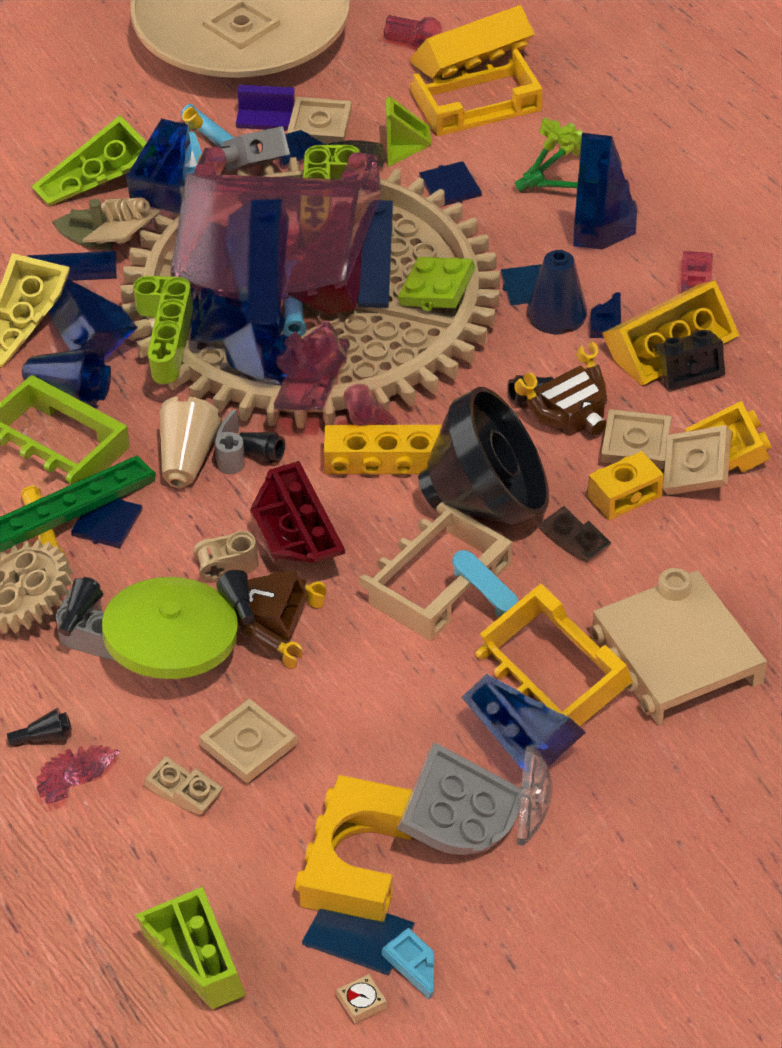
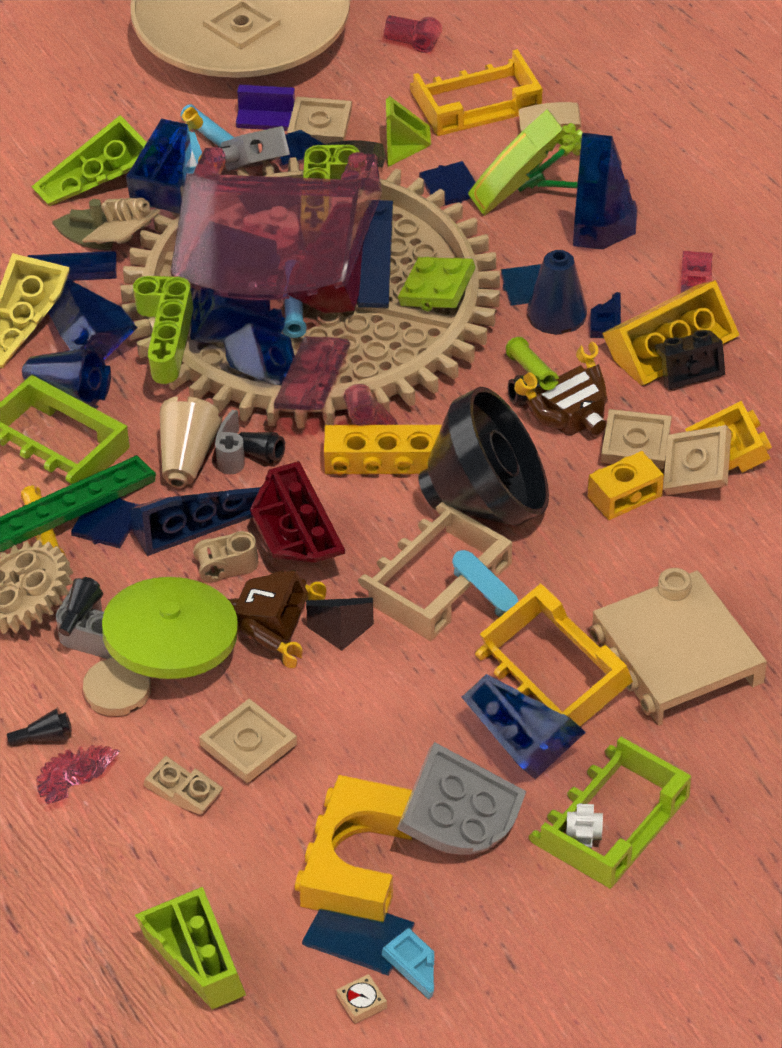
(115, 689): none -> tan tile
(186, 517): none -> dark blue wedge
(235, 589): black cone -> none
(257, 255): clear blue wedge -> none
(312, 356): clear pink slope -> none
(340, 619): none -> black slope
(473, 42): yellow slope -> none
(515, 161): none -> lime slope
(519, 350): none -> lime pin
(535, 795): clear brick -> none
(563, 112): none -> tan slope
(577, 539): clear smoke slope -> none
(585, 824): none -> white gear
(621, 856): none -> lime hinge

